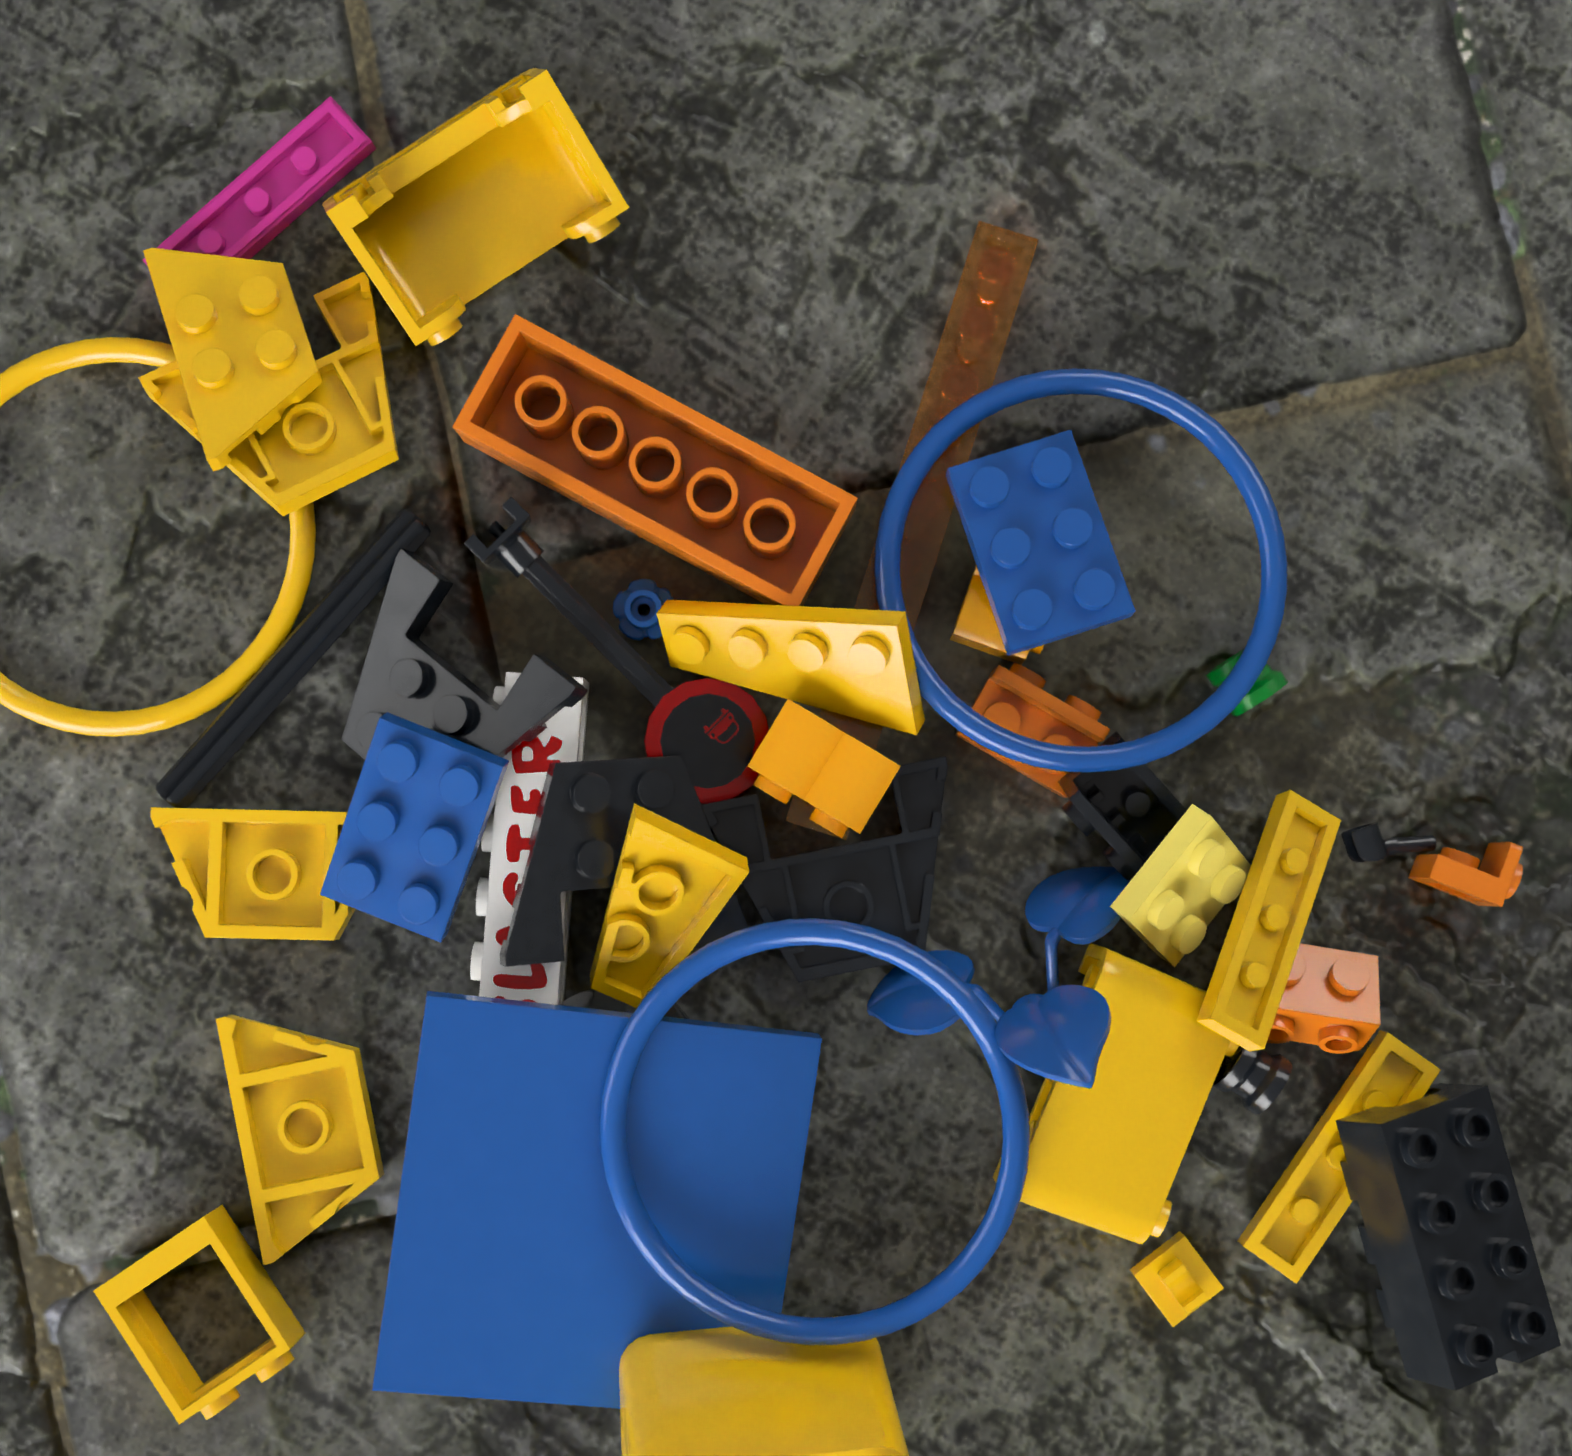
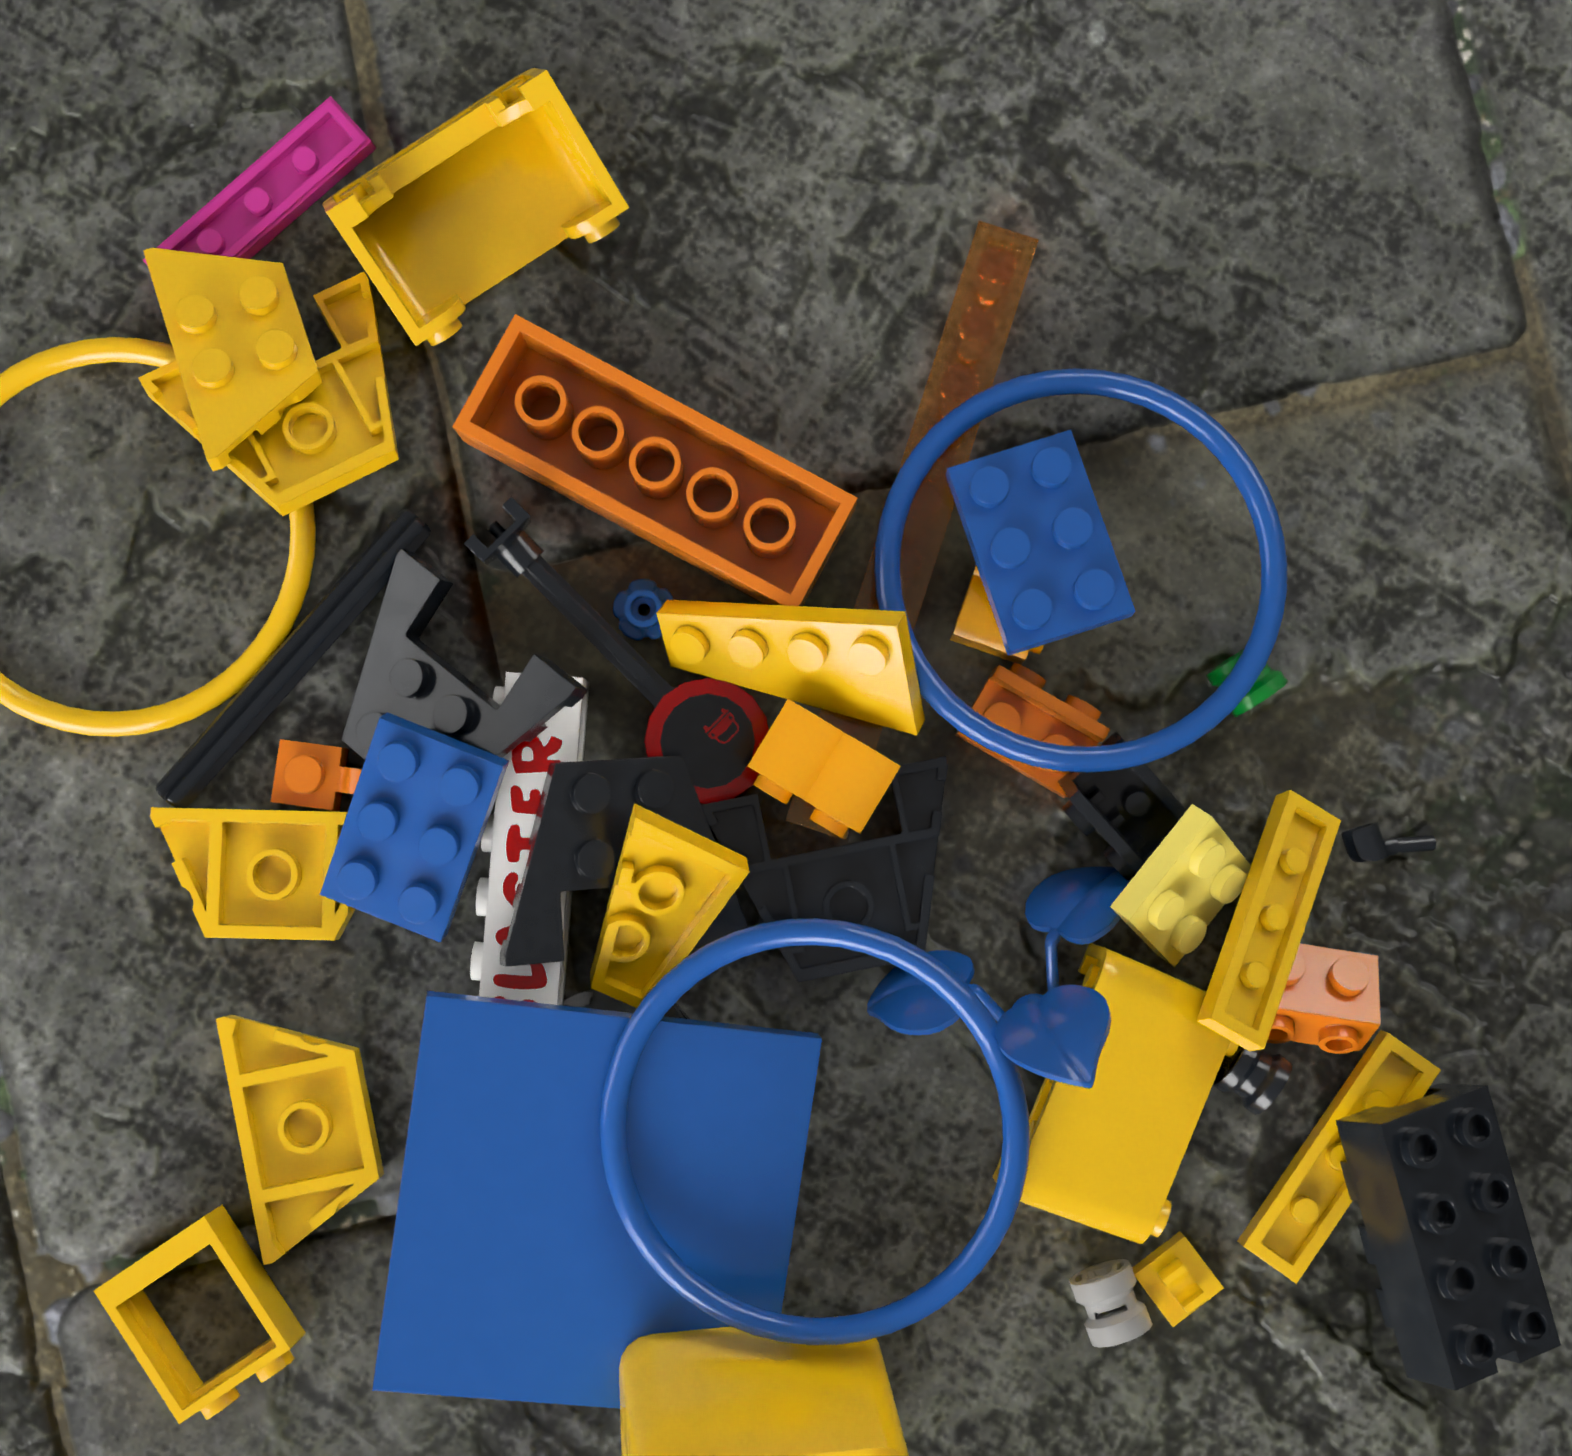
(312, 775): none -> orange plate
(1110, 1303): none -> light grey wheel
(1459, 873): orange bracket -> none

